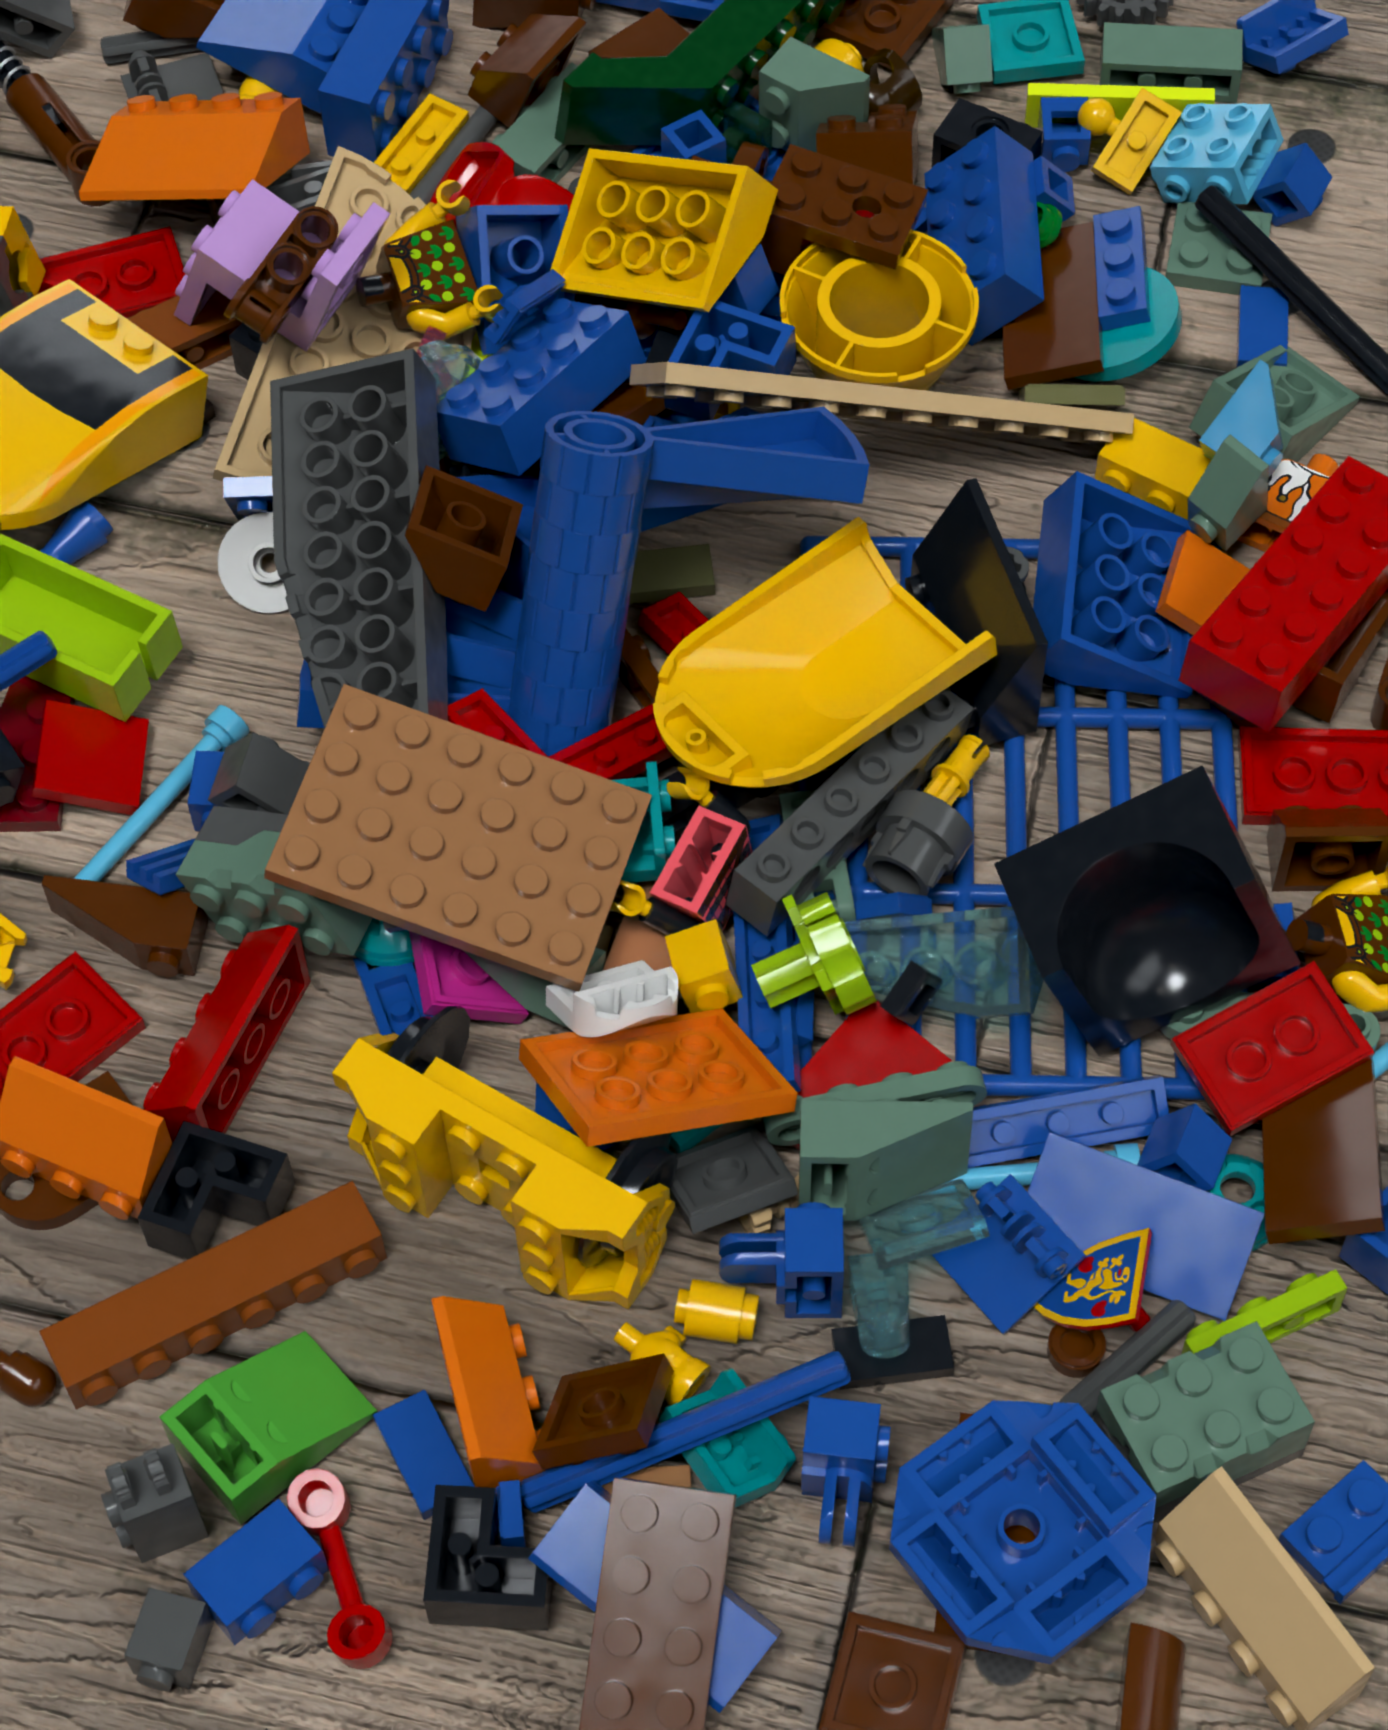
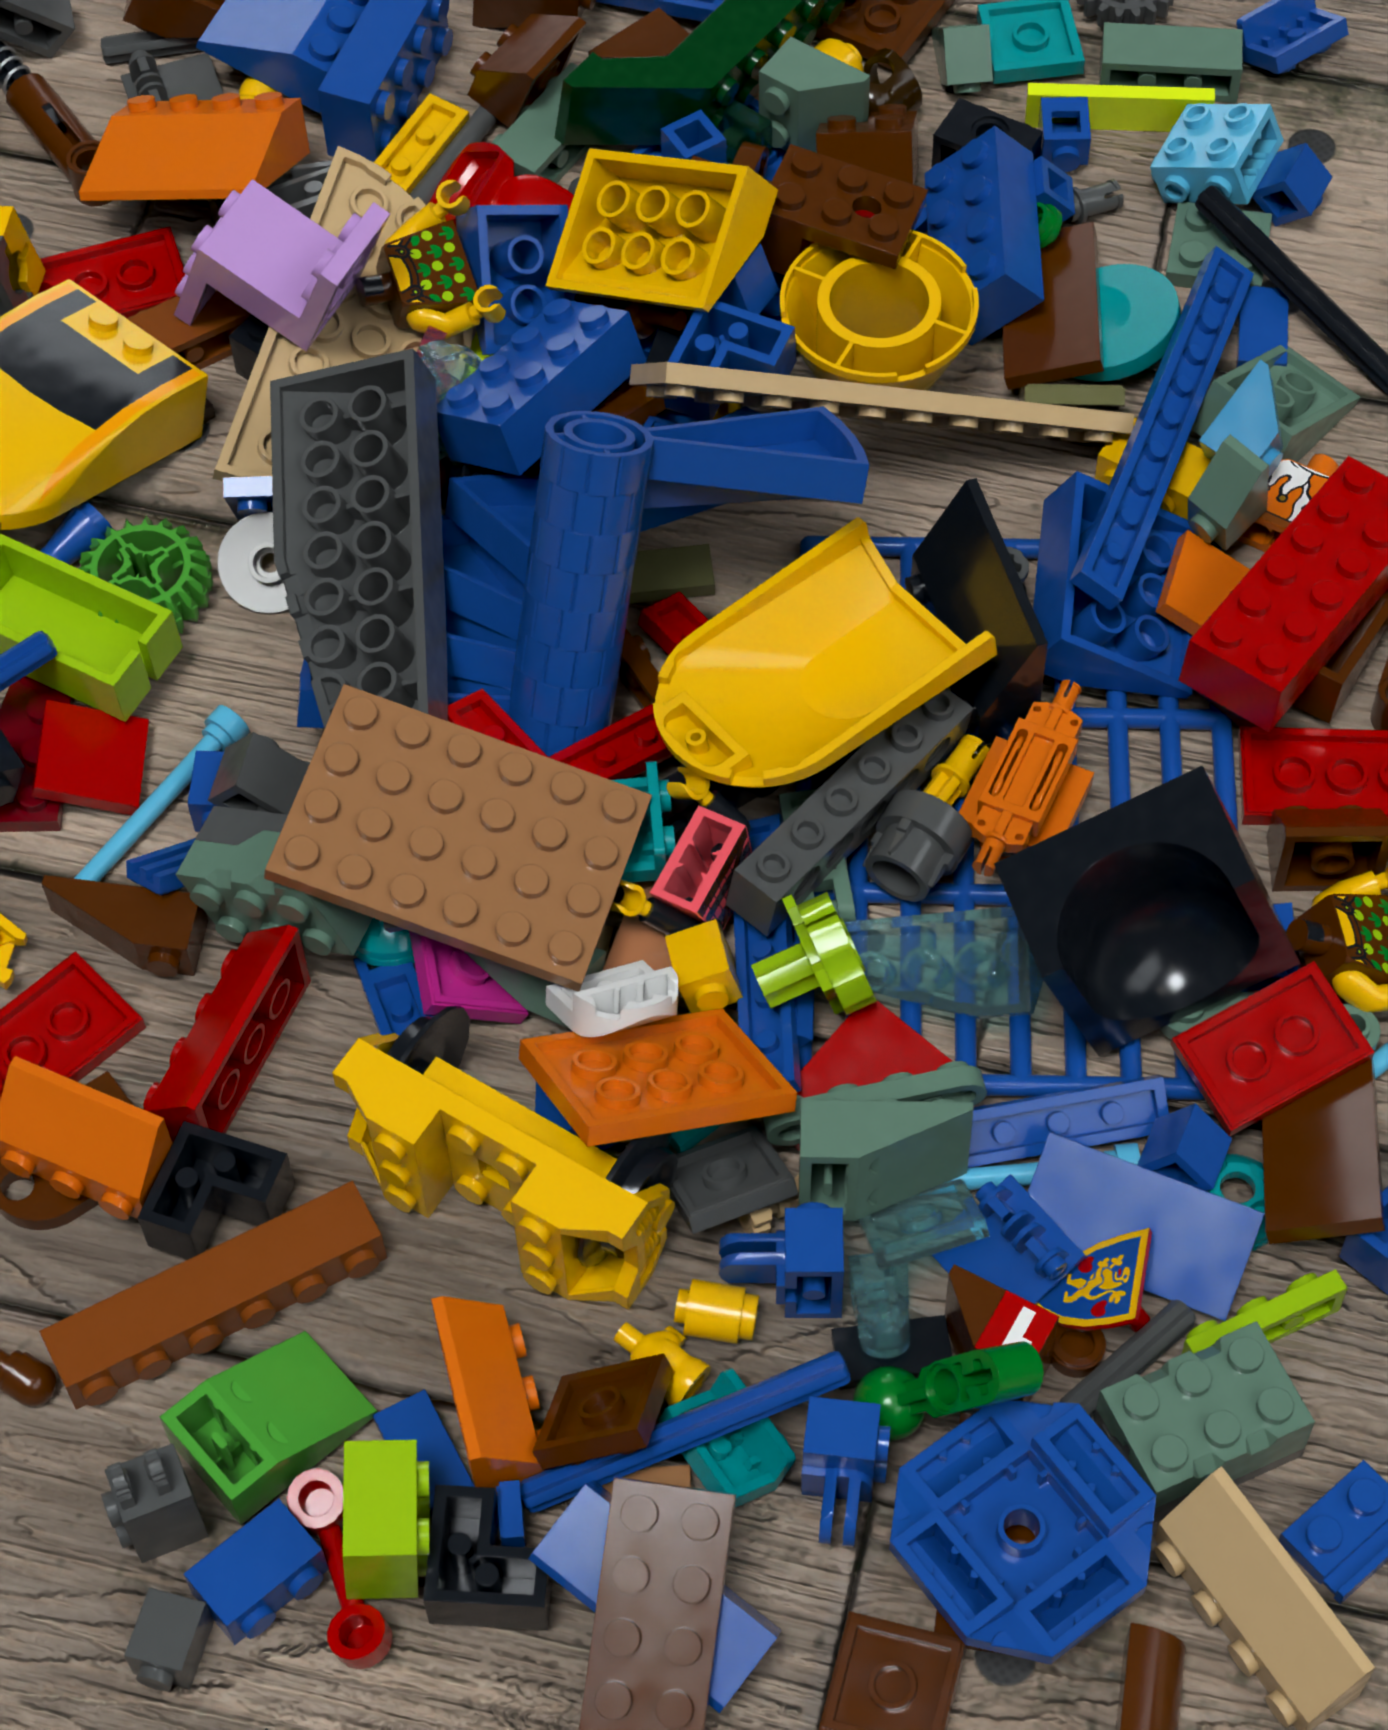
(150, 561): none -> bright green gear
(267, 298): reddish brown piece -> none
(384, 1519): none -> lime brick
(462, 536): reddish brown slope -> none
(524, 306): blue tile -> none
(892, 905): blue tile -> none
(912, 993): black tile -> none
(951, 1385): none -> green beam
(990, 1316): none -> slope
(1028, 782): none -> orange piece
(1092, 201): none -> dark grey pin
(1121, 268): blue plate -> none
(1132, 140): yellow plate -> none
(1161, 430): none -> blue plate

